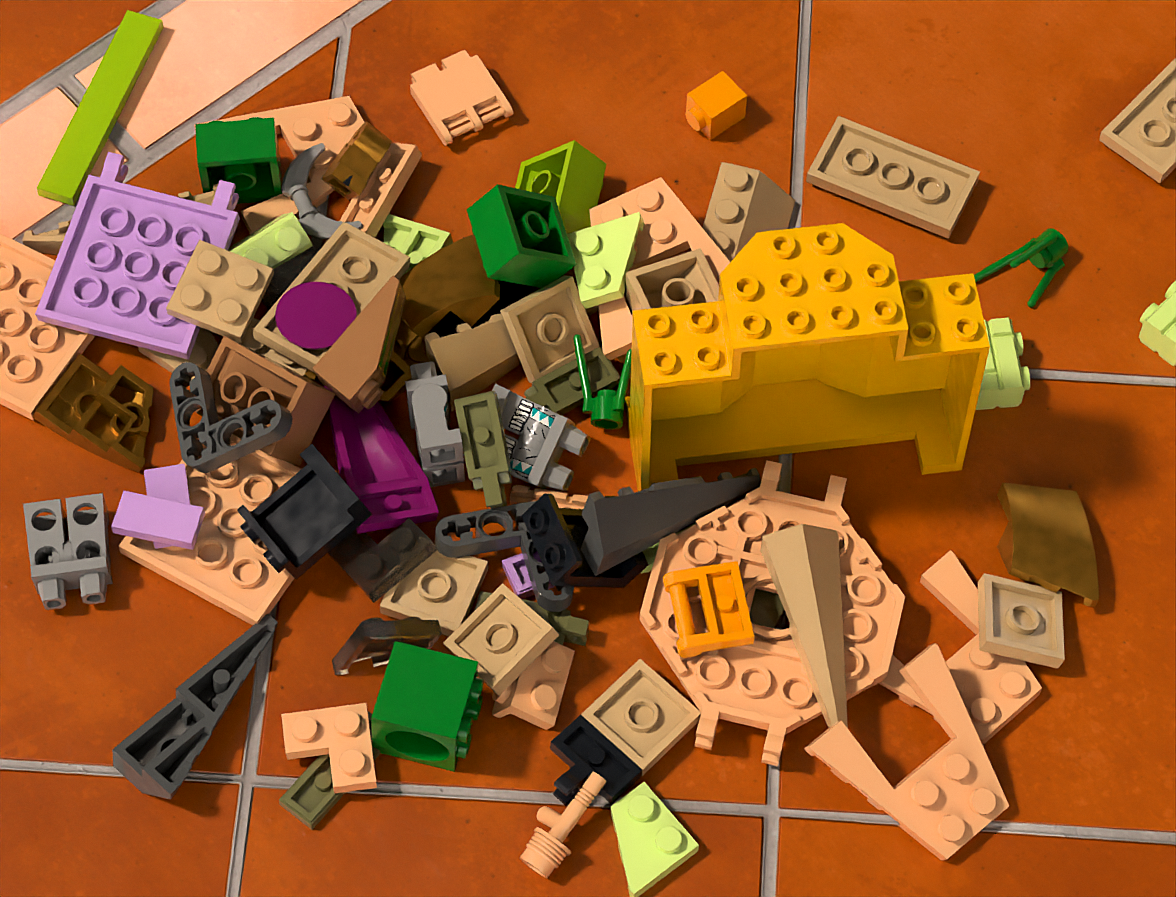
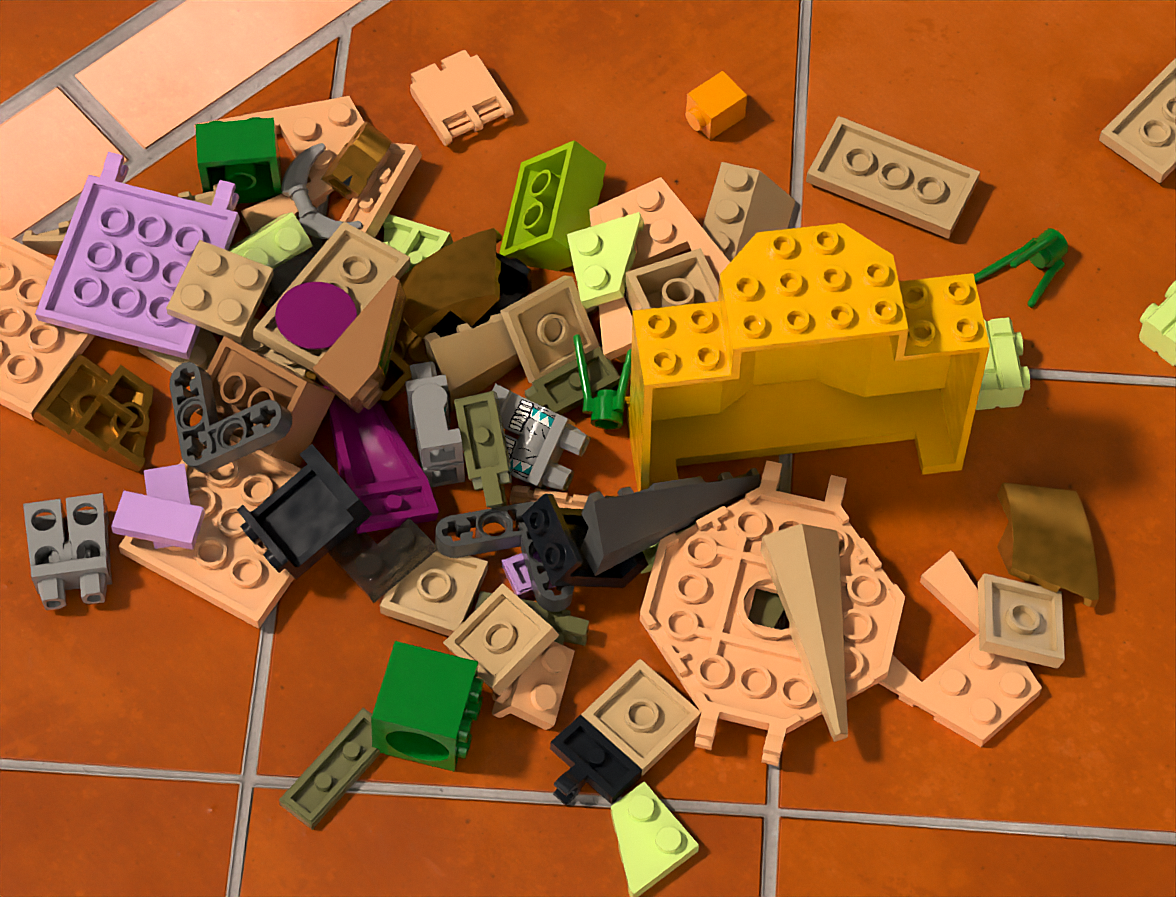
(100, 108): lime tile -> none
(169, 743): dark grey wedge -> none
(340, 733): light nougat plate -> none
(376, 638): clear smoke wing -> none
(521, 236): green brick -> none
(546, 849): light nougat piece -> none
(722, 606): light orange plate -> none
(947, 794): light nougat wing -> none

